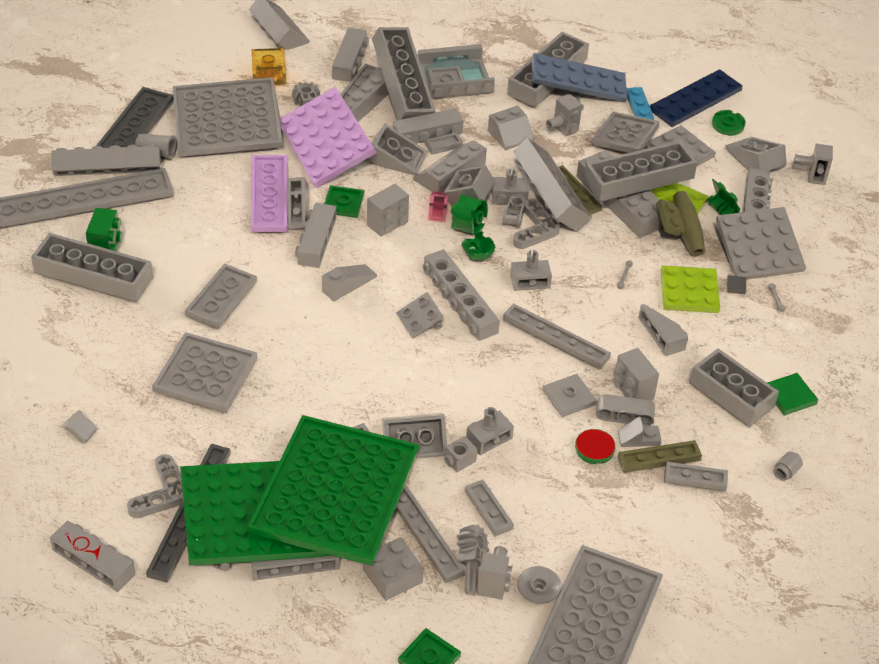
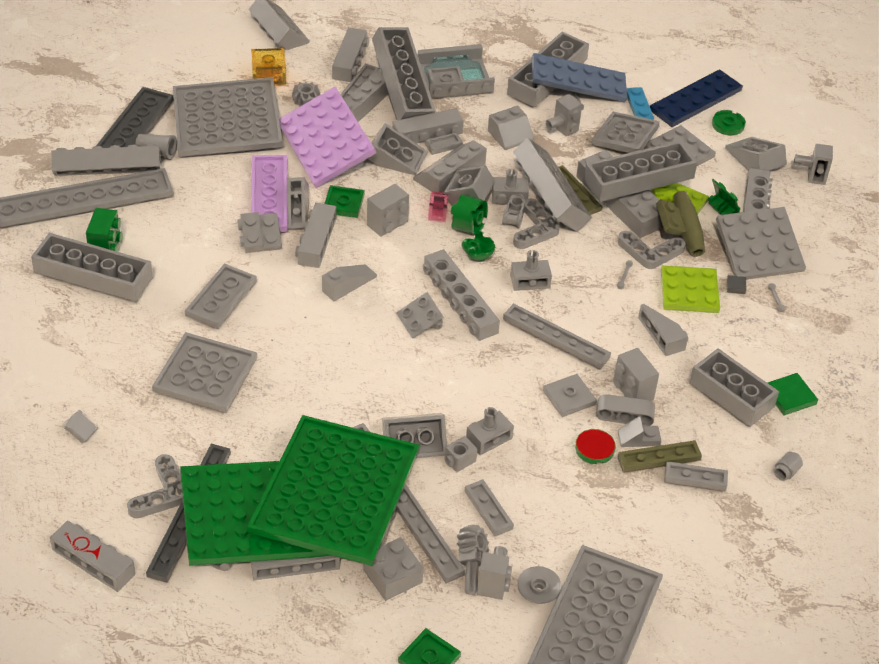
(259, 232): none -> light grey plate
(650, 257): none -> light grey beam

